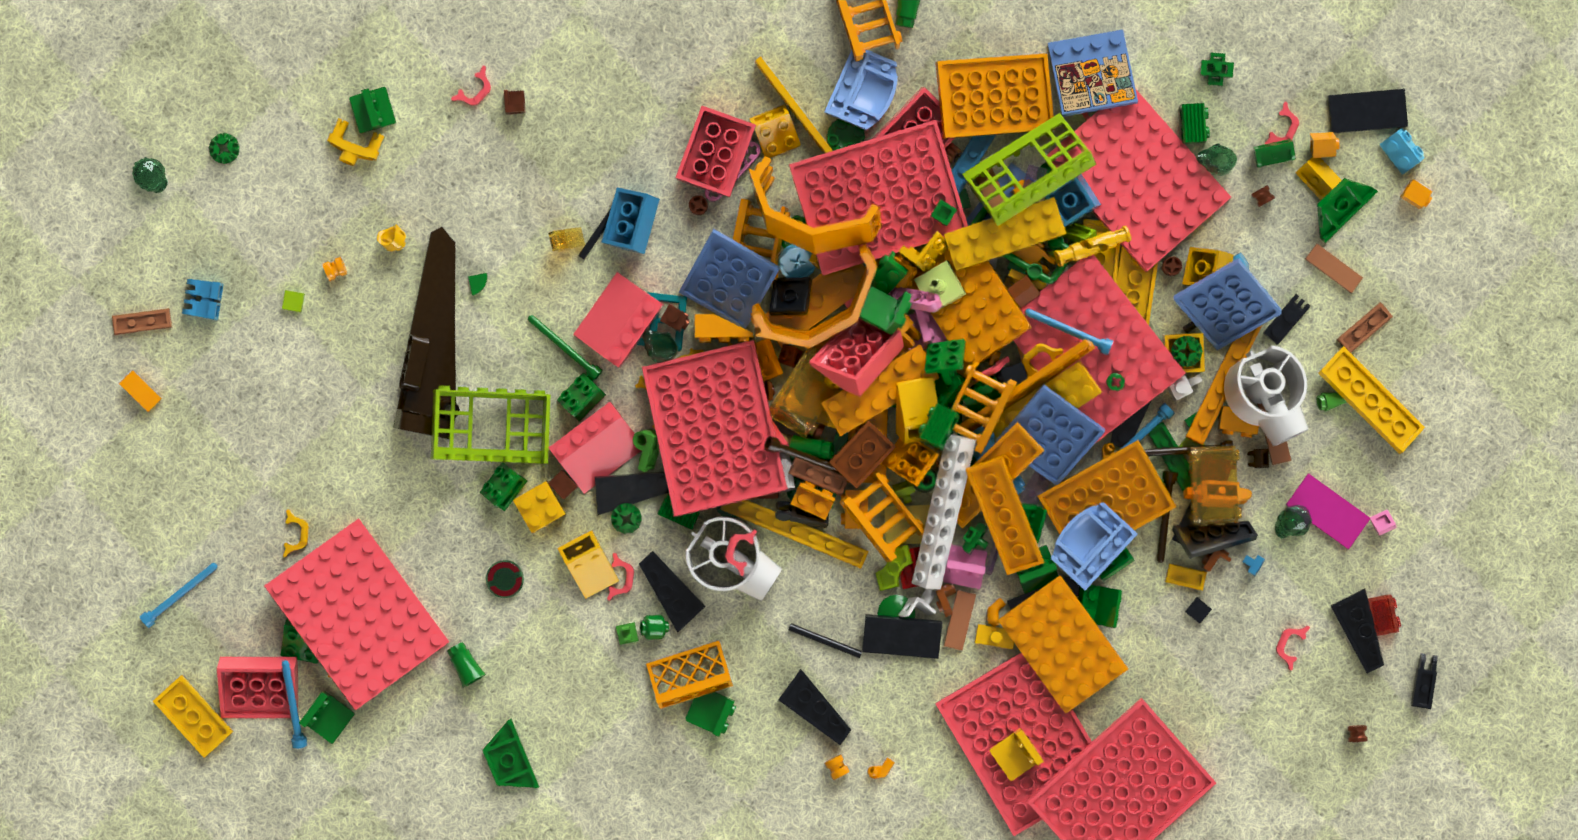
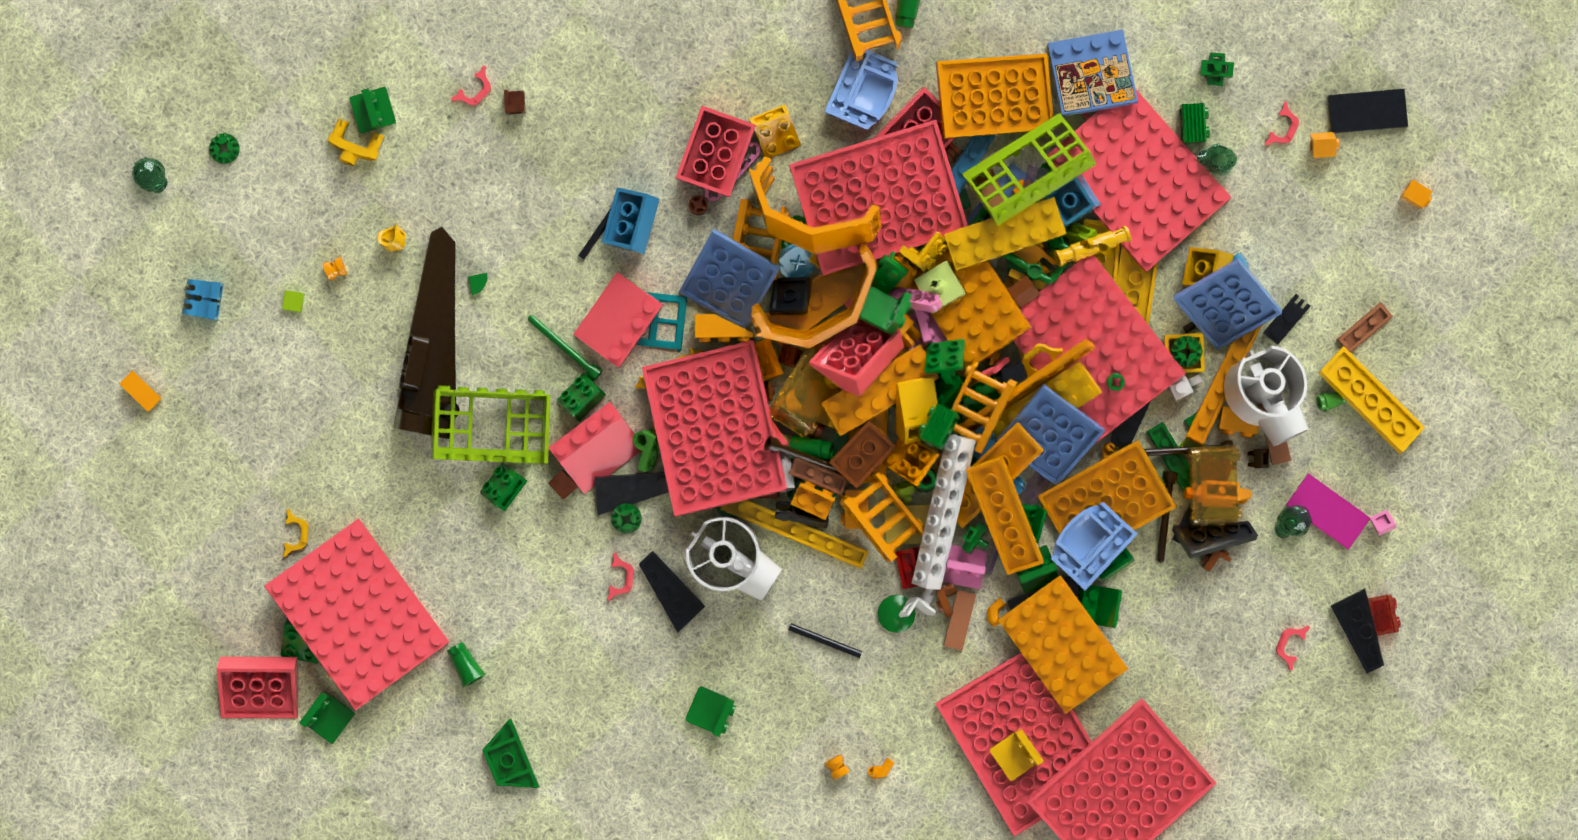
(142, 321): nougat tile -> none
(149, 617): dark azure piece -> none
(193, 716): yellow plate -> none
(298, 740): dark azure piece -> none
(505, 579): clear green tile -> none
(539, 507): yellow brick -> none
(566, 239): clear yellow slope -> none
(588, 564): yellow slope -> none
(627, 633): bright green tile -> none
(653, 627): green head -> none
(660, 346): clear green hair -> none
(675, 318): copper bracket -> none
(686, 520): green brick -> none
(693, 690): light orange fence -> none
(731, 548): coral helmet -> none
(793, 106): yellow tile -> none
(812, 706): black wing -> none
(844, 134): green dish -> none
(889, 575): lime tile -> none
(902, 636): black tile -> none
(943, 212): green plate -> none
(993, 636): yellow tile -> none
(1103, 345): dark azure piece -> none
(1164, 413): dark azure piece -> none
(1174, 265): copper wheel -> none
(1185, 576): yellow tile -> none
(1198, 610): black tile -> none
(1254, 564): dark azure tile -> none
(1263, 196): copper wheel -> none
(1274, 153): green hinge -> none
(1318, 177): yellow panel -> none
(1334, 268): nougat tile -> none
(1341, 206): green wing -> none
(1357, 733): copper wheel -> none
(1402, 150): medium azure bracket -> none
(1424, 683): black hinge -> none

